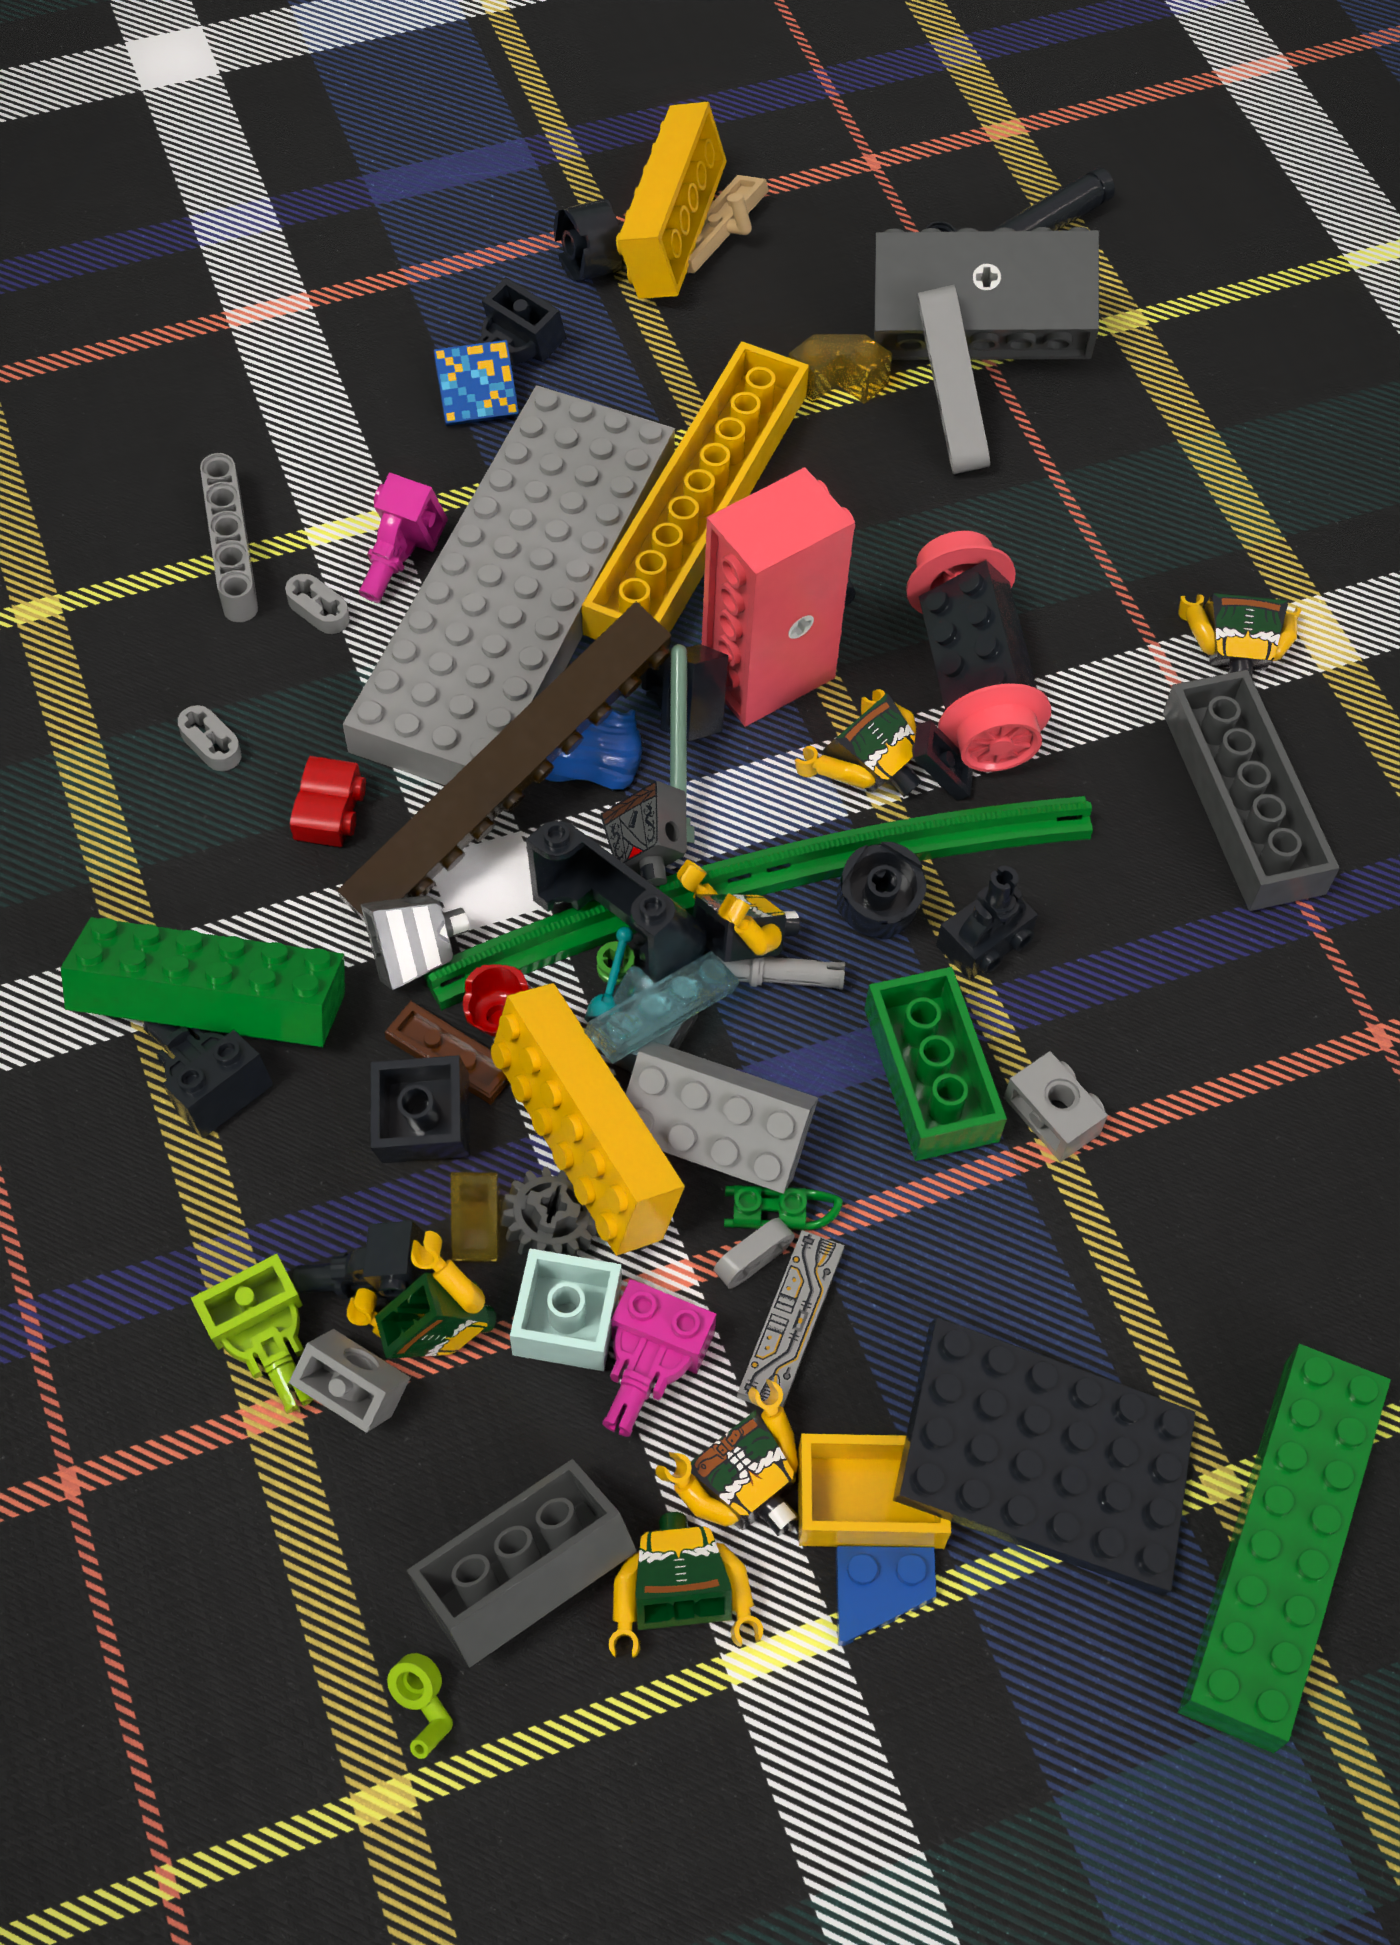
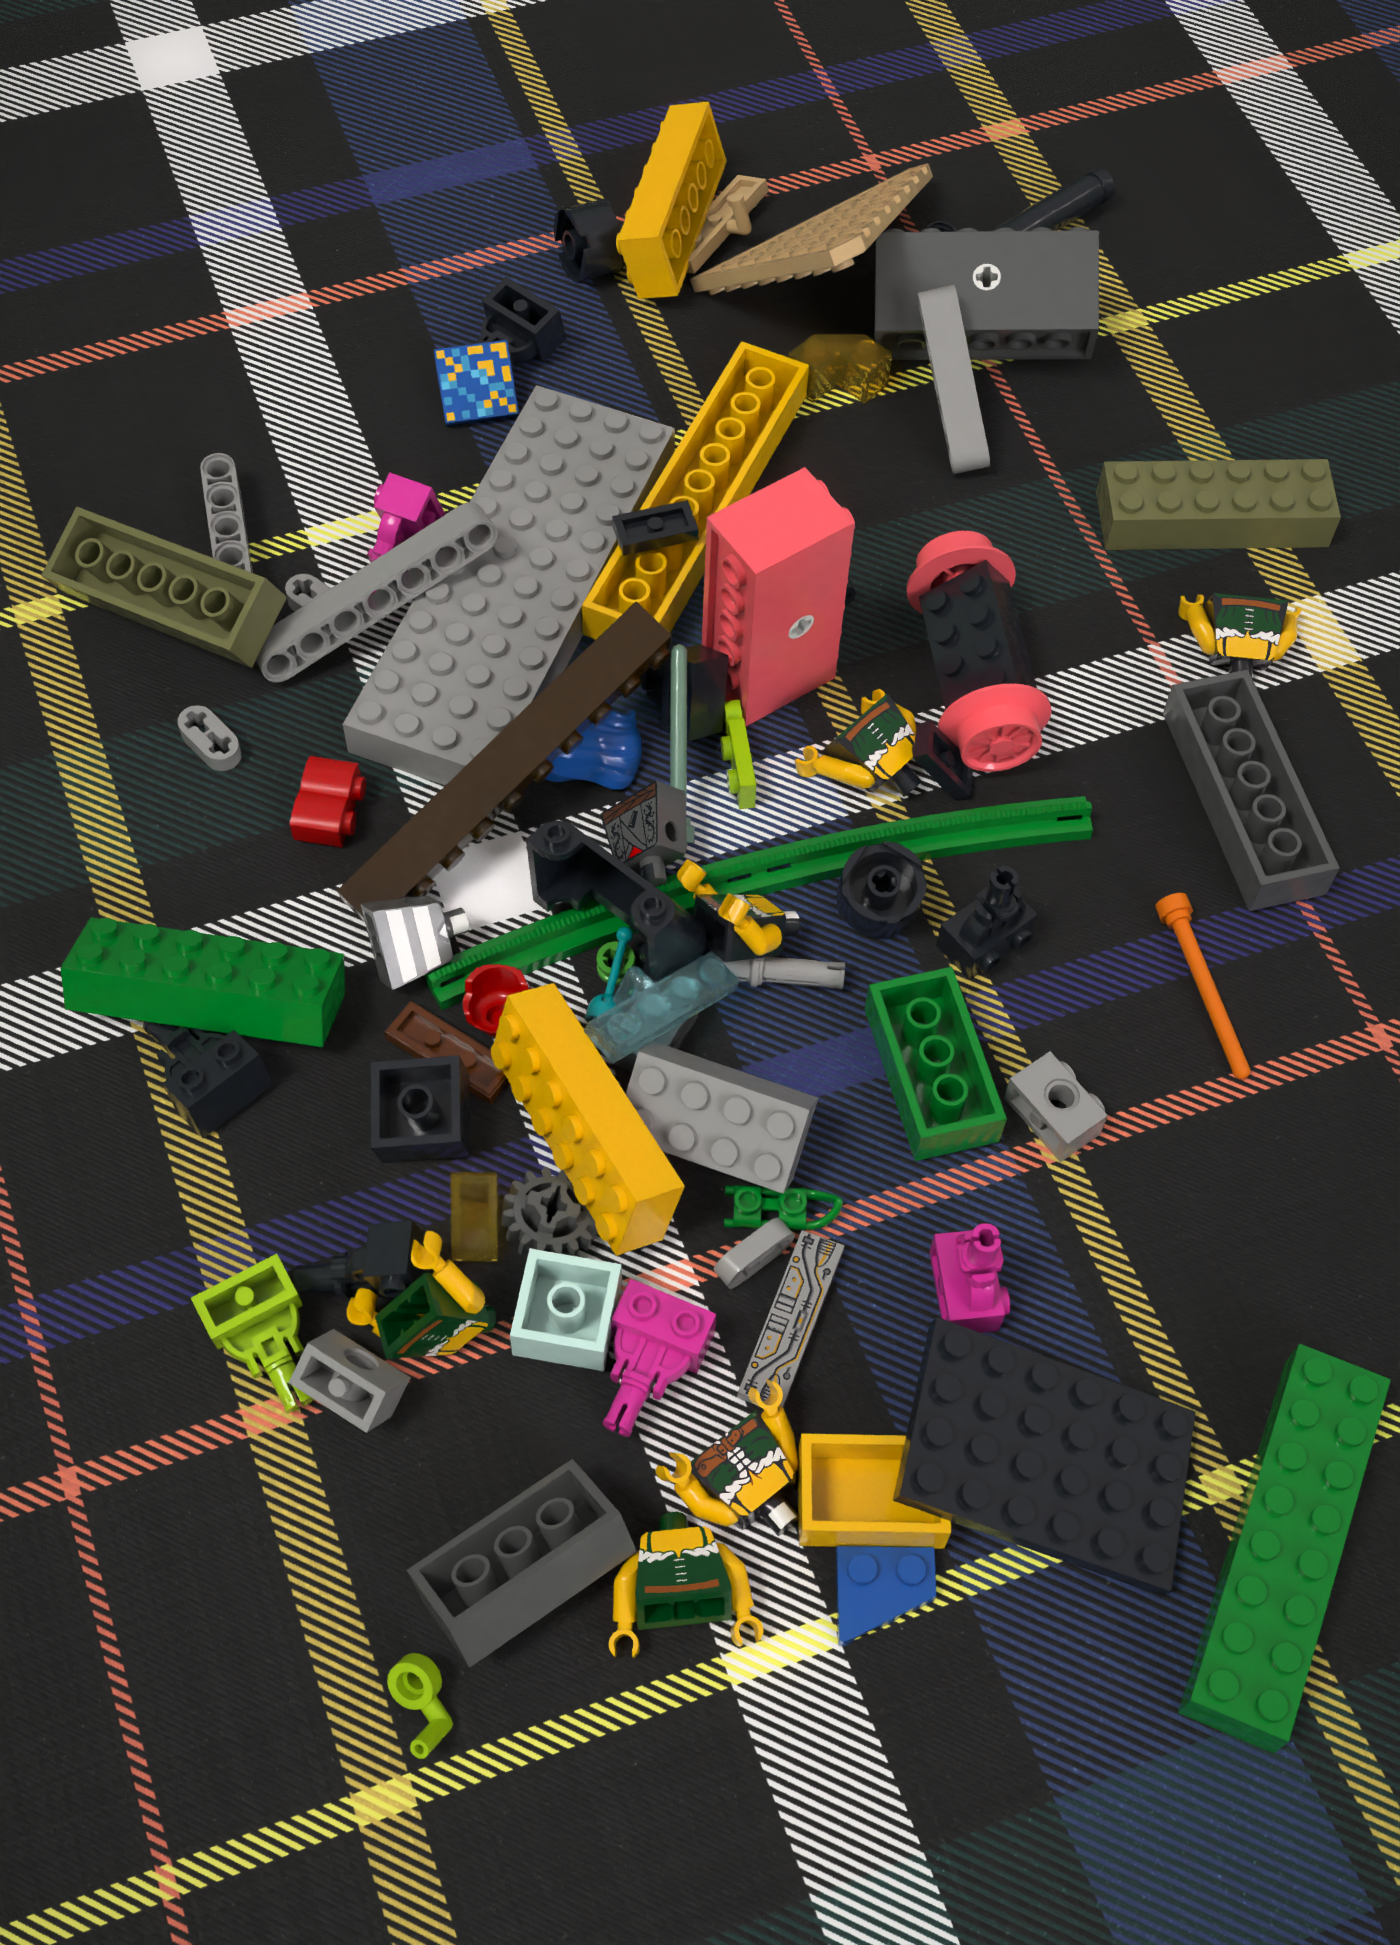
(164, 586): none -> olive brick
(393, 590): none -> light grey beam
(655, 528): none -> black plate
(736, 749): none -> lime plate
(820, 242): none -> tan plate
(967, 1278): none -> dark pink brick
(1176, 913): none -> orange piece
(1217, 504): none -> olive brick

